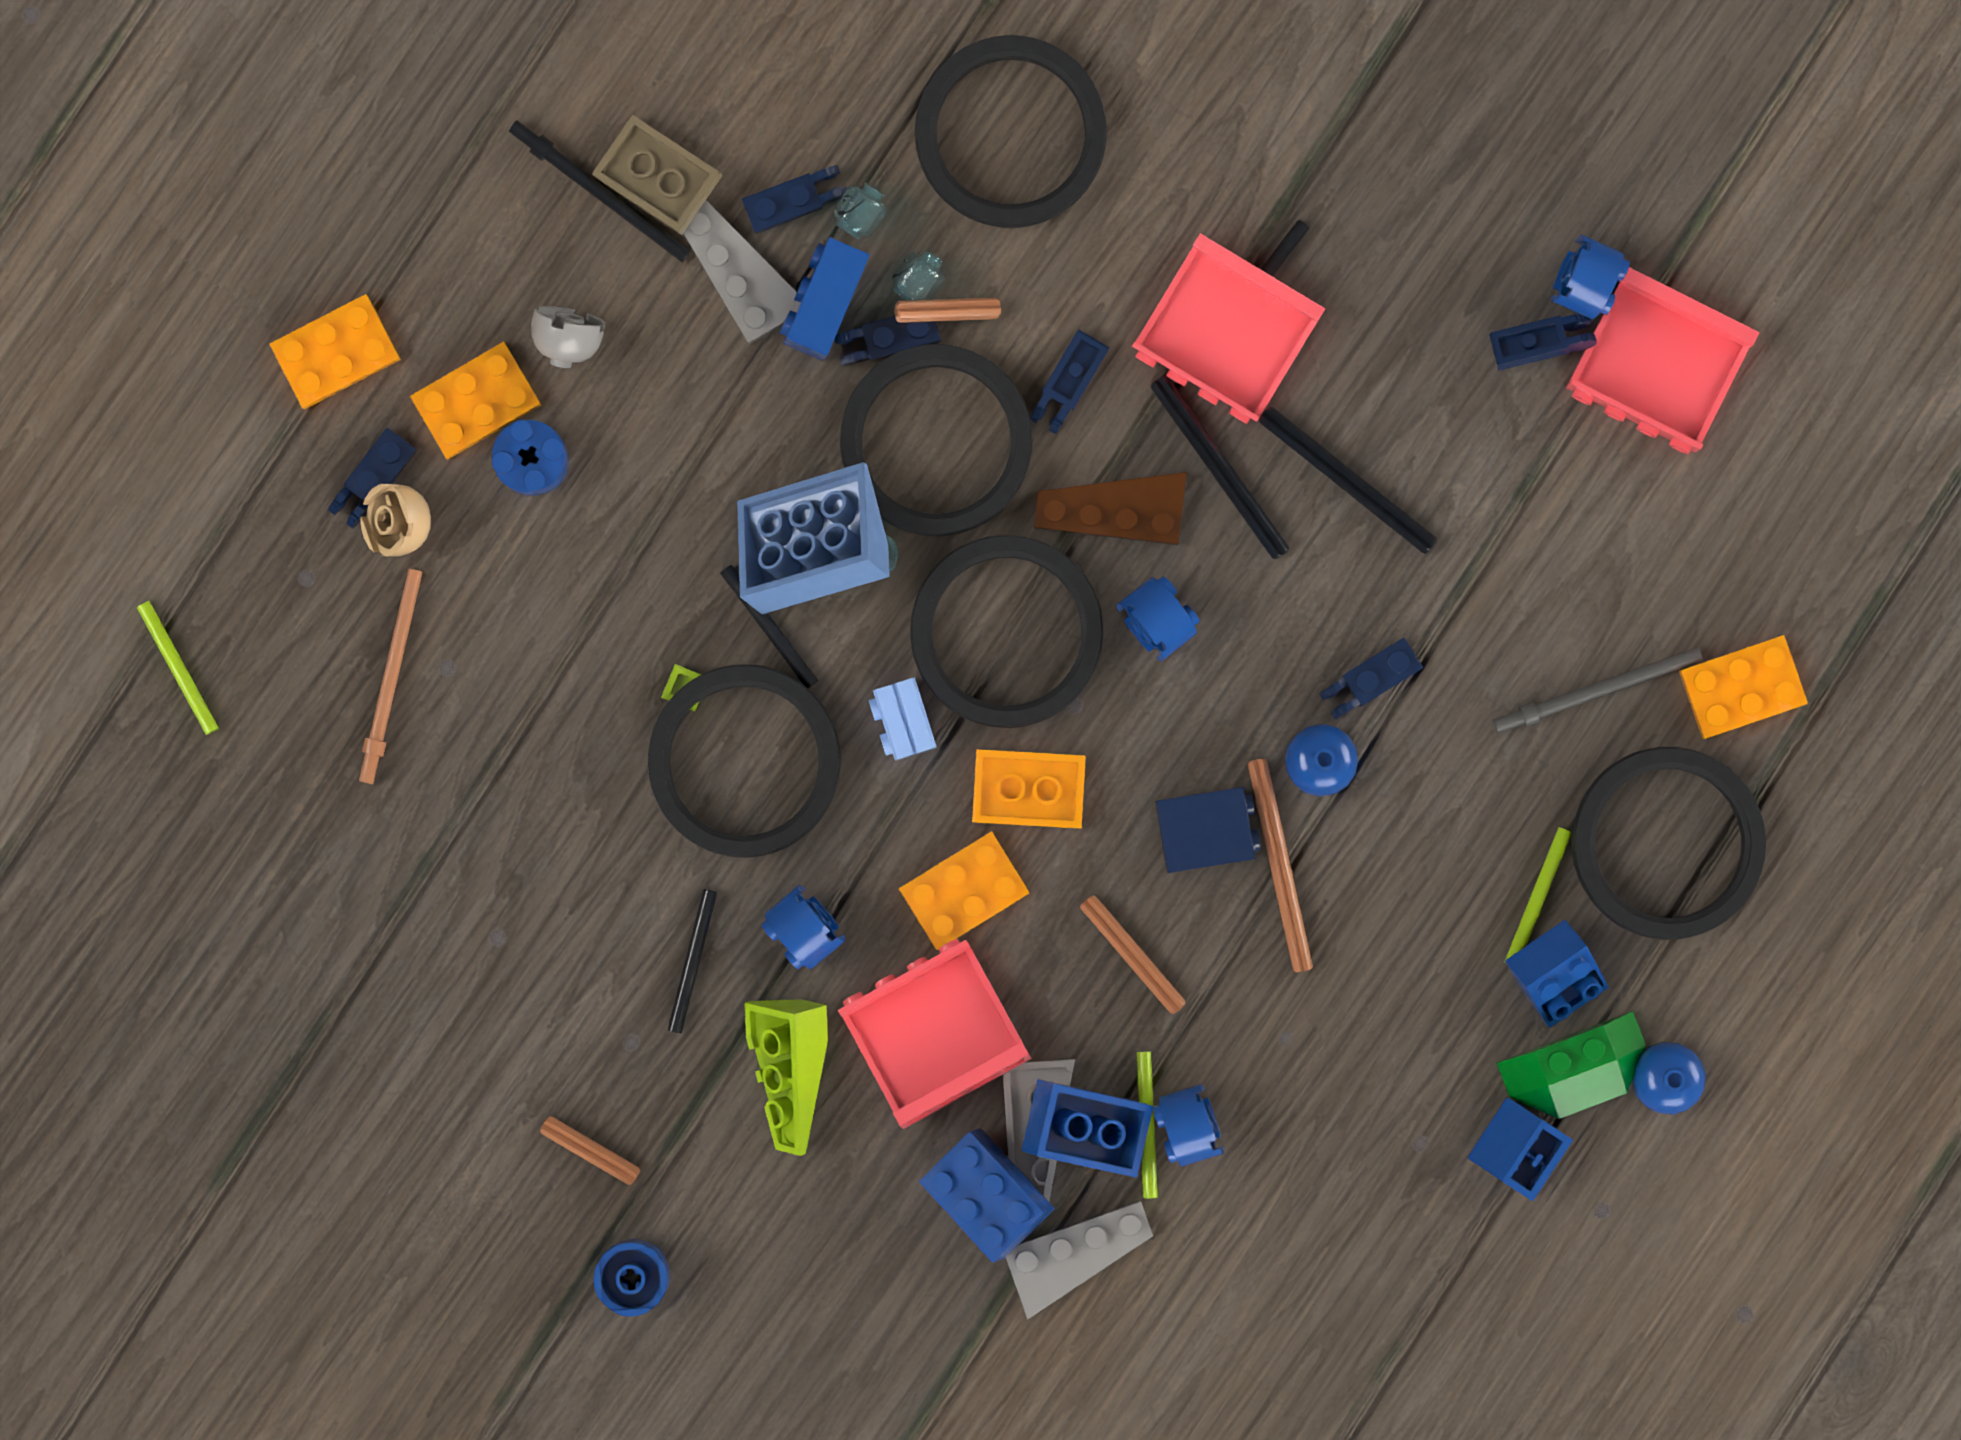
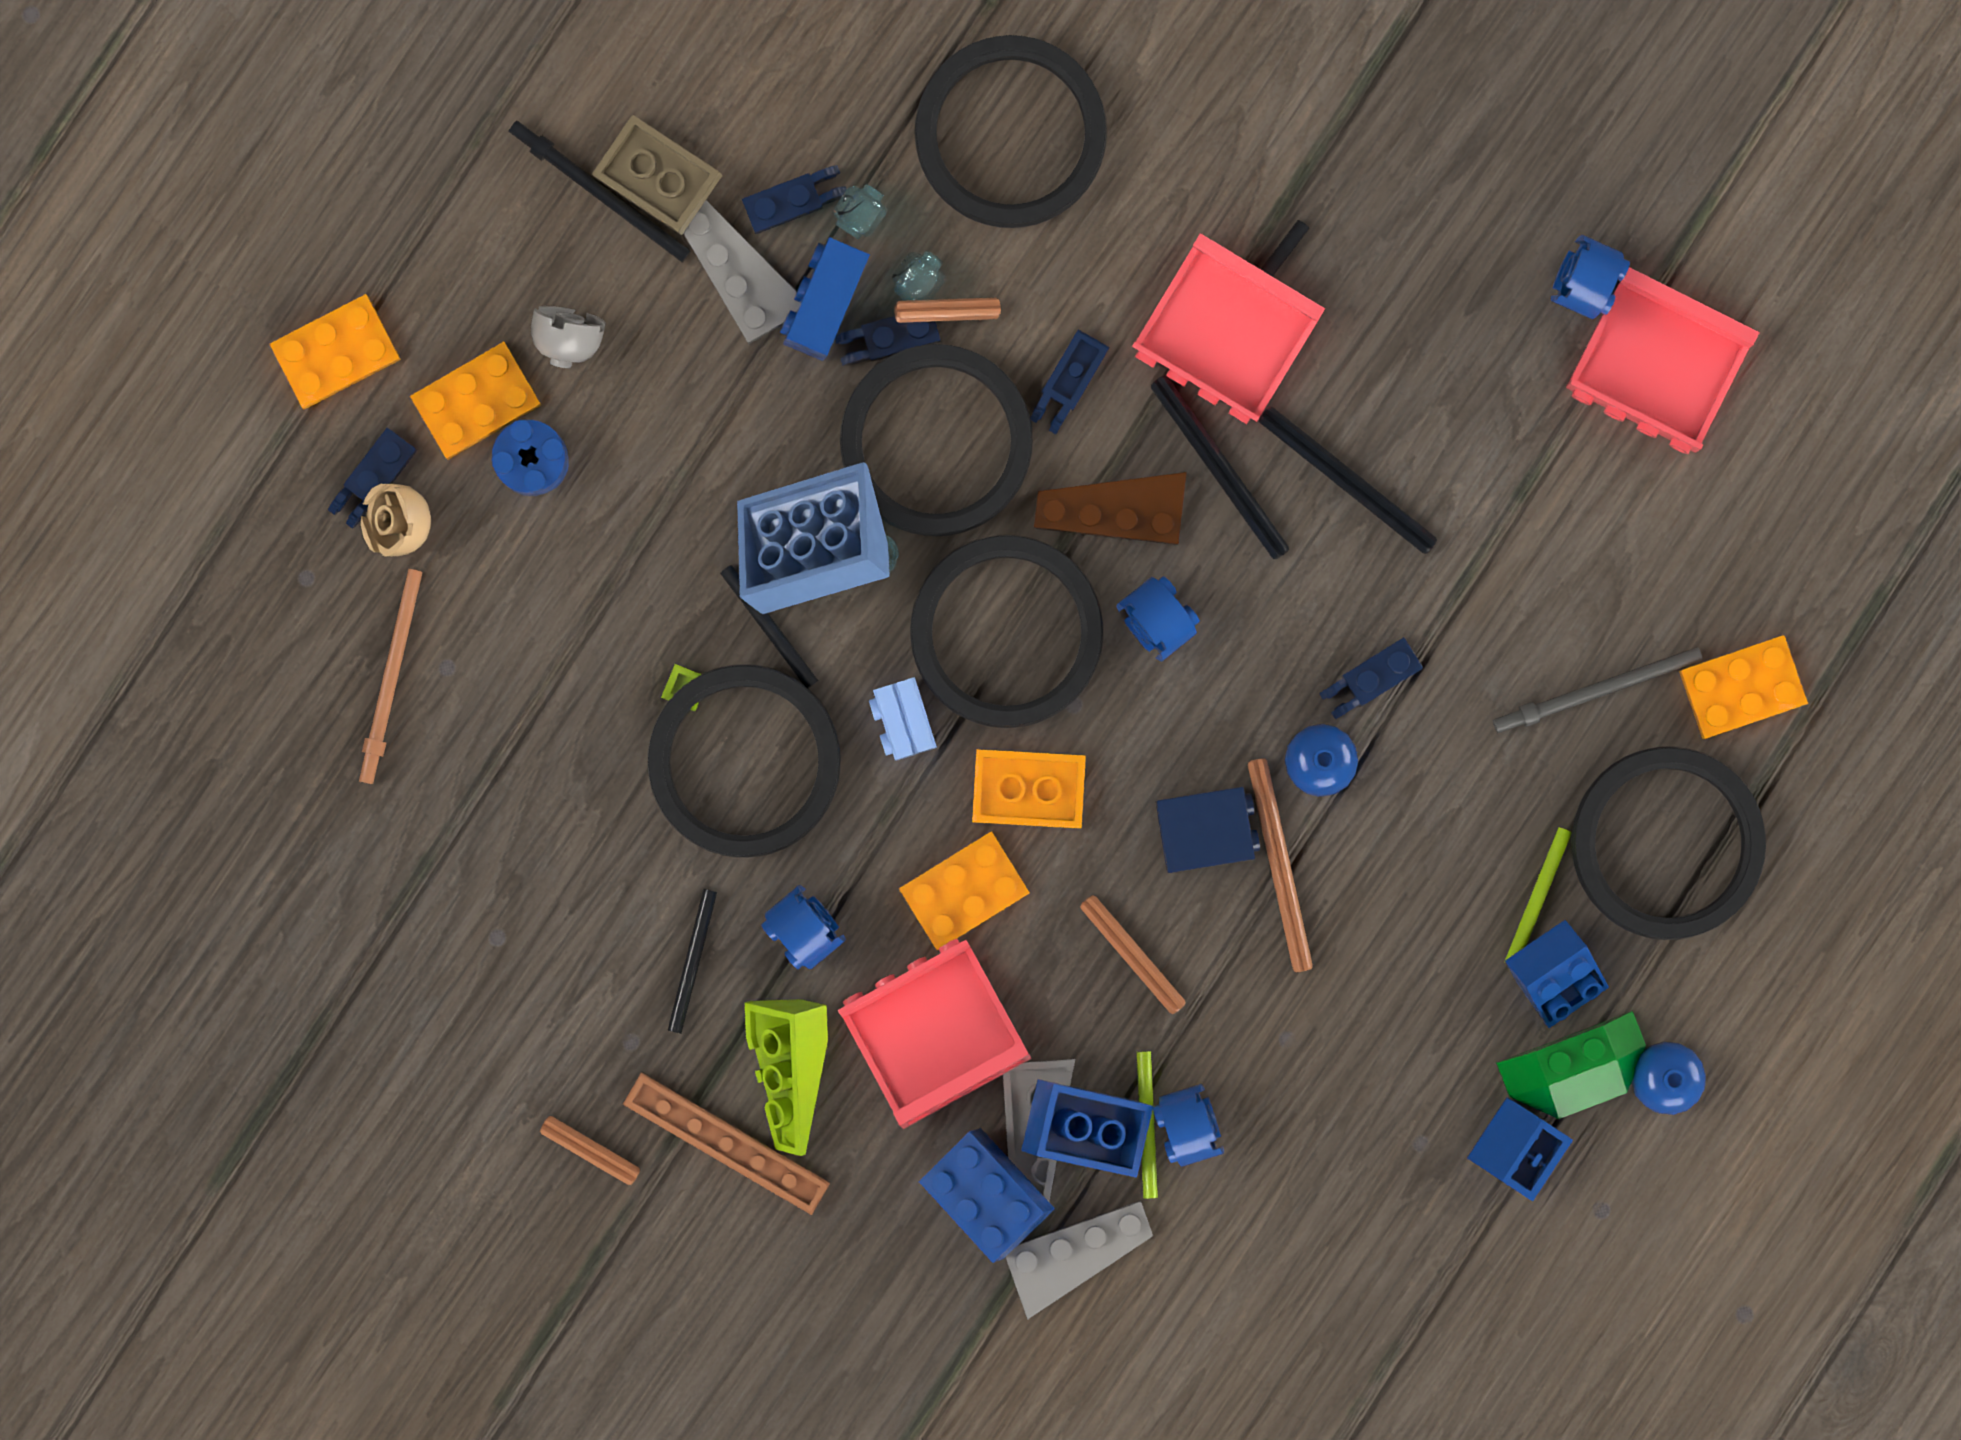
(177, 667): lime bar -> none
(618, 1293): blue brick -> none
(726, 1143): none -> nougat tile
(1540, 340): dark blue hinge -> none

